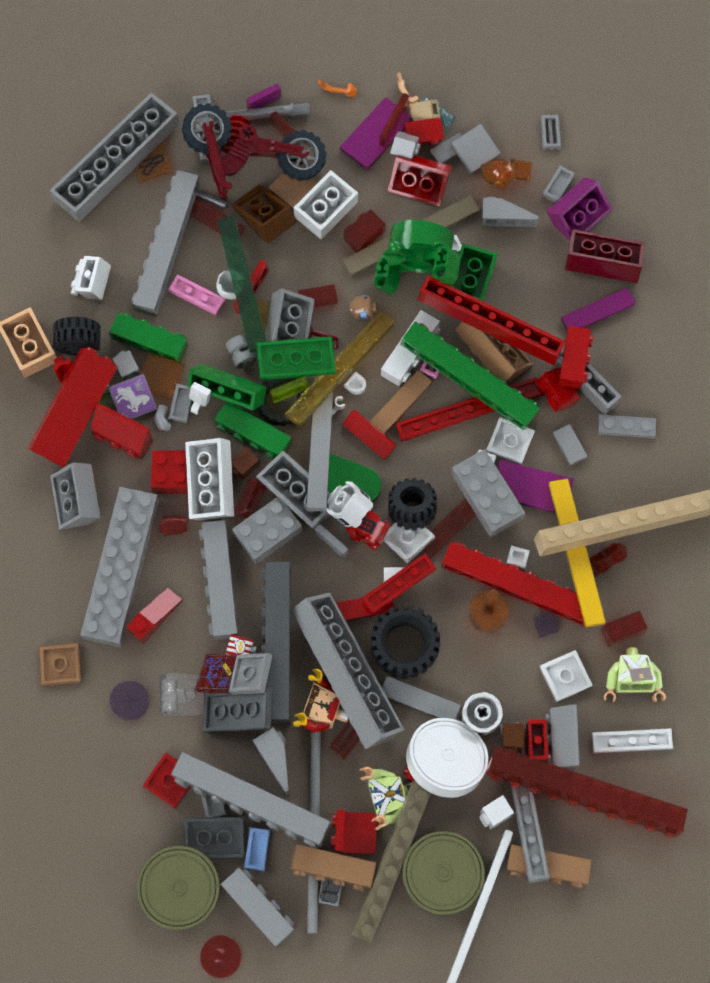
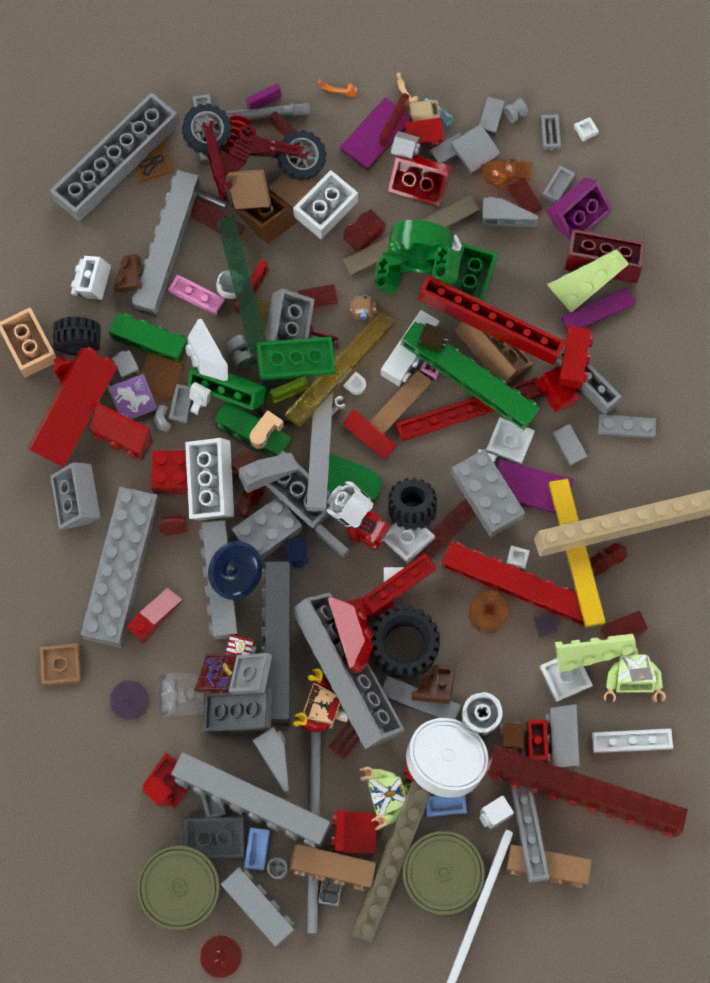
(128, 274): none -> reddish brown wing
(158, 792): none -> red brick
(205, 353): none -> white wedge
(244, 571): none -> dark blue dish
(249, 189): none -> medium nougat tile
(264, 429): none -> light nougat leg
(267, 471): none -> light grey slope
(275, 866): none -> light grey wheel
(297, 552): none -> clear blue brick
(353, 633): none -> wedge
(433, 338): none -> dark brown brick
(436, 686): none -> reddish brown wing
(445, 806): none -> light blue tile
(492, 114): none -> light grey tile
(516, 110): none -> light grey wheel
(525, 196): none -> clear red tile
(582, 283): none -> yellowish green wing
(586, 129): none -> white tile
(587, 653): none -> yellowish green wing

